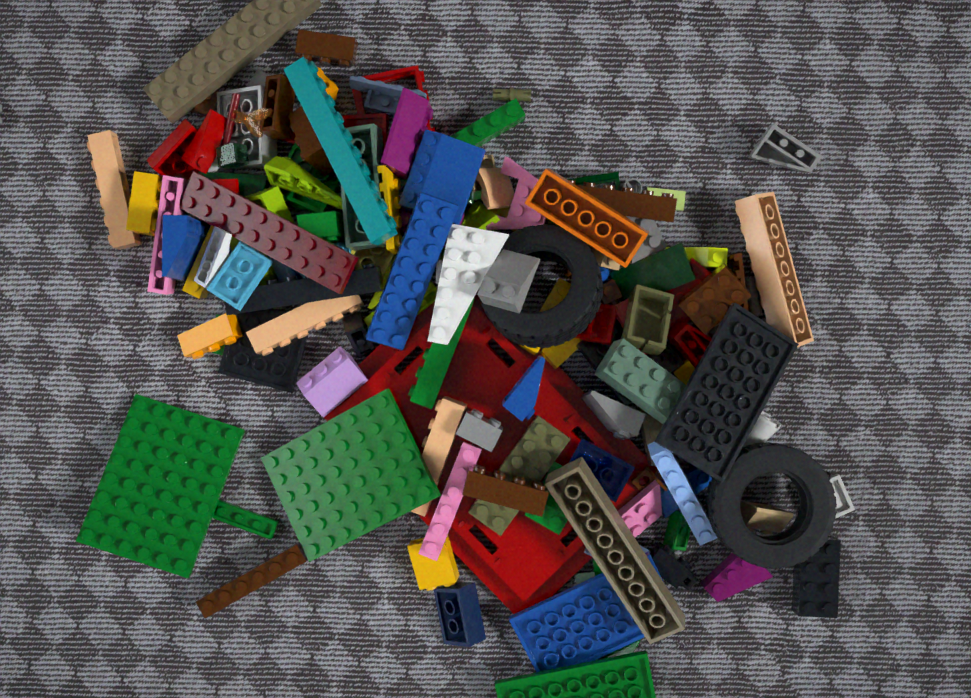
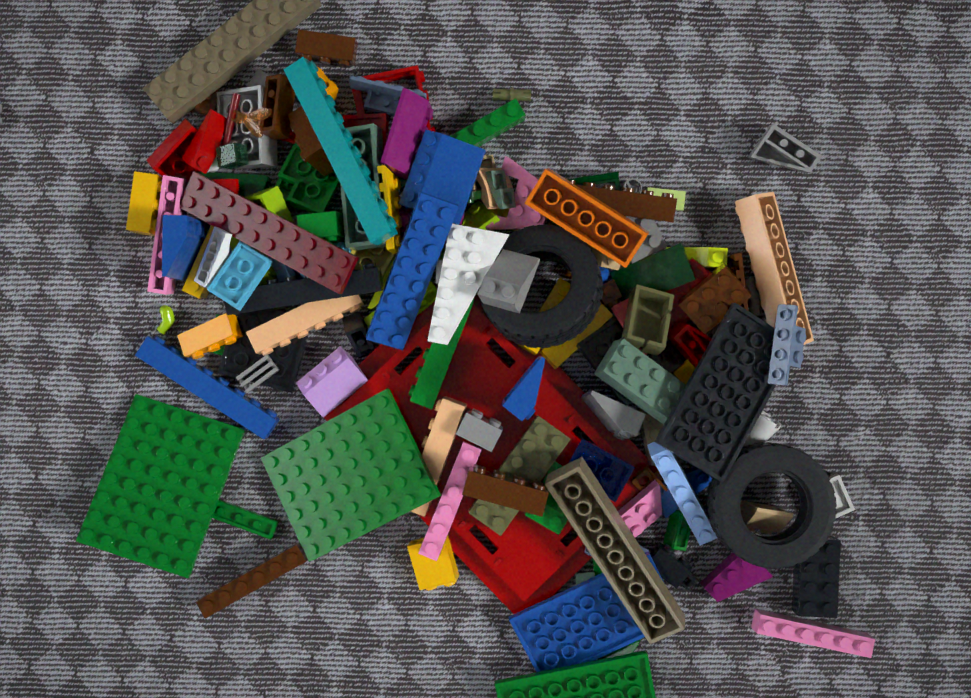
(113, 188): light nougat brick -> none
(167, 318): none -> lime arm
(207, 386): none -> blue brick
(244, 383): none -> light grey tile
(292, 177): lime wedge -> none
(460, 614): dark blue slope -> none
(502, 195): none -> sand green slope
(602, 326): red slope -> none
(787, 345): none -> sand blue bracket
(813, 633): none -> bright pink brick

